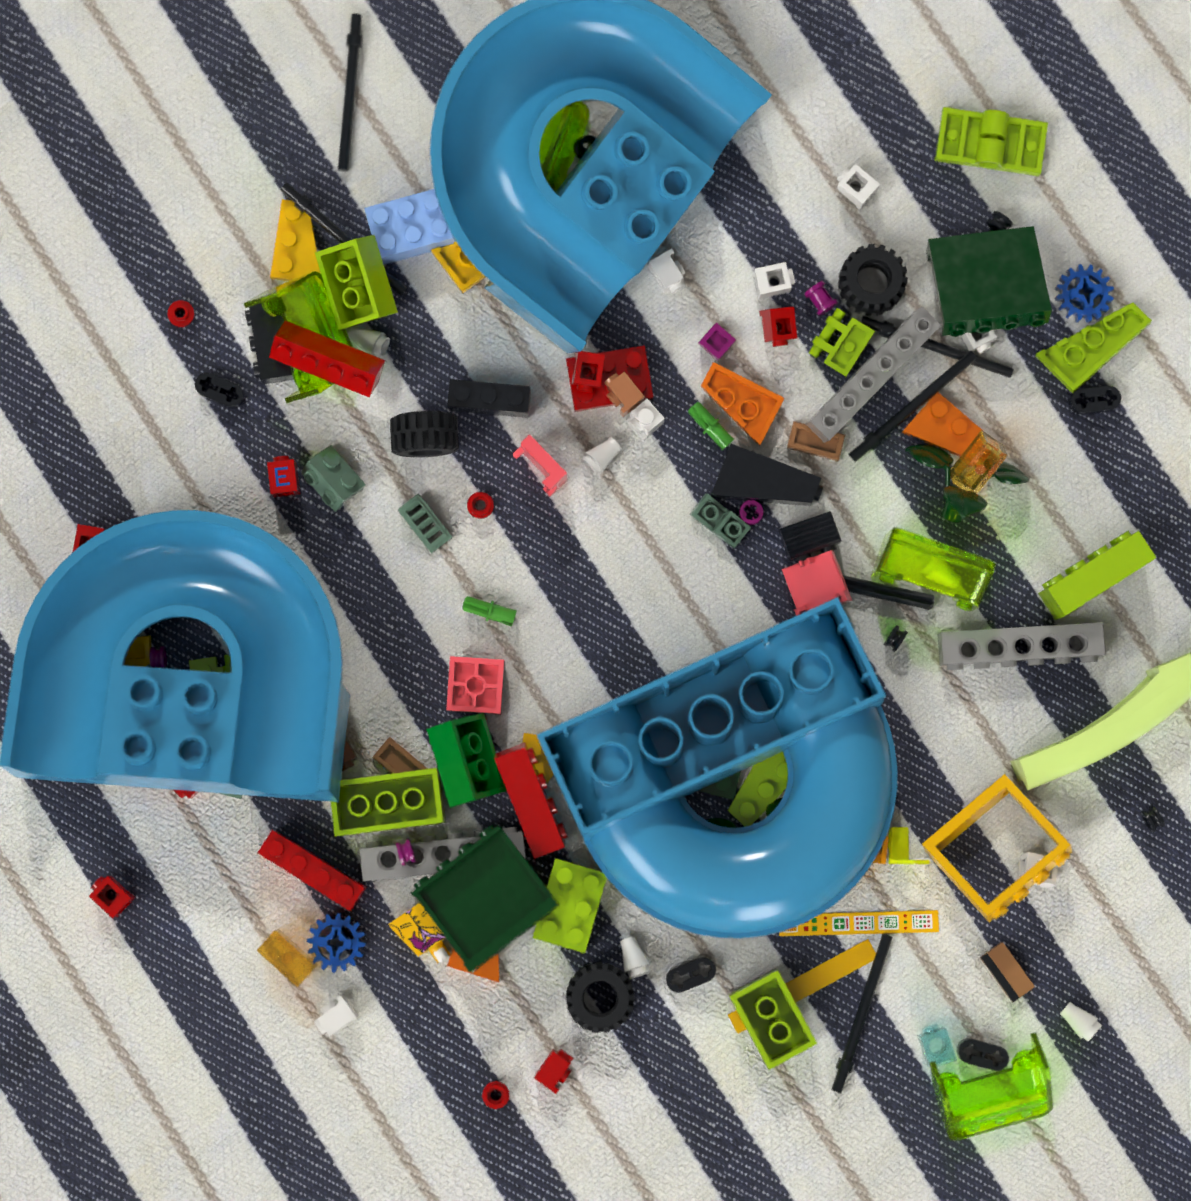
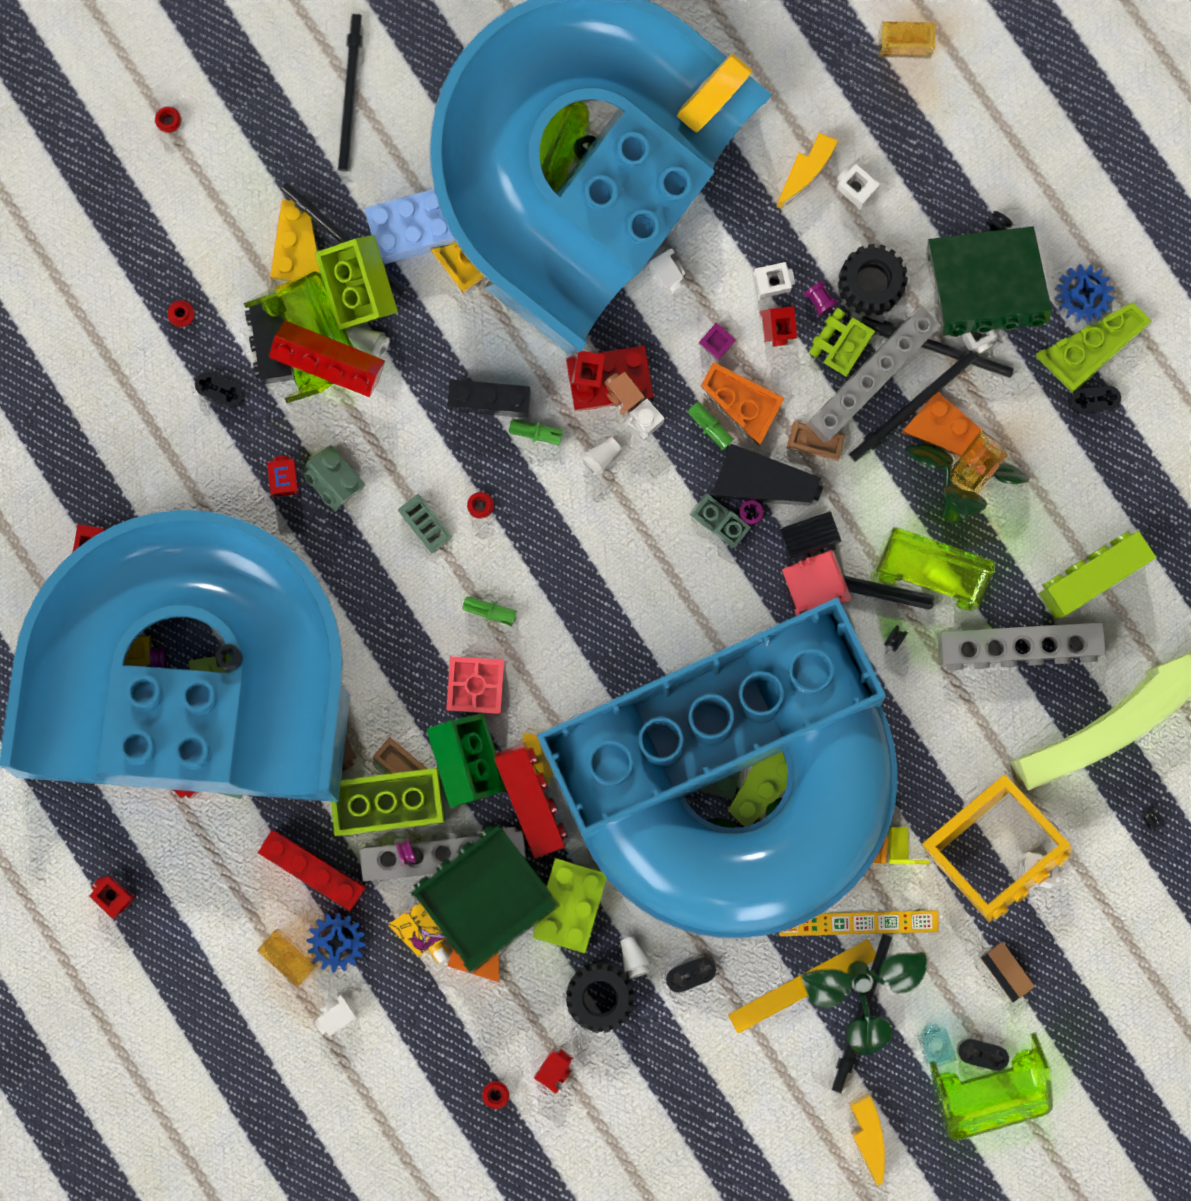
(164, 113): none -> red plate
(221, 660): none -> black bush
(424, 434): black tyre -> none
(535, 431): none -> bright green axle
(554, 473): coral piece -> none
(714, 93): none -> yellow slope
(772, 1019): lime brick -> none
(807, 169): none -> yellow slope
(829, 986): none -> dark green plant
(869, 1136): none -> yellow slope
(906, 39): none -> clear yellow brick
(991, 141): lime plate -> none
(1082, 1023): white cone -> none

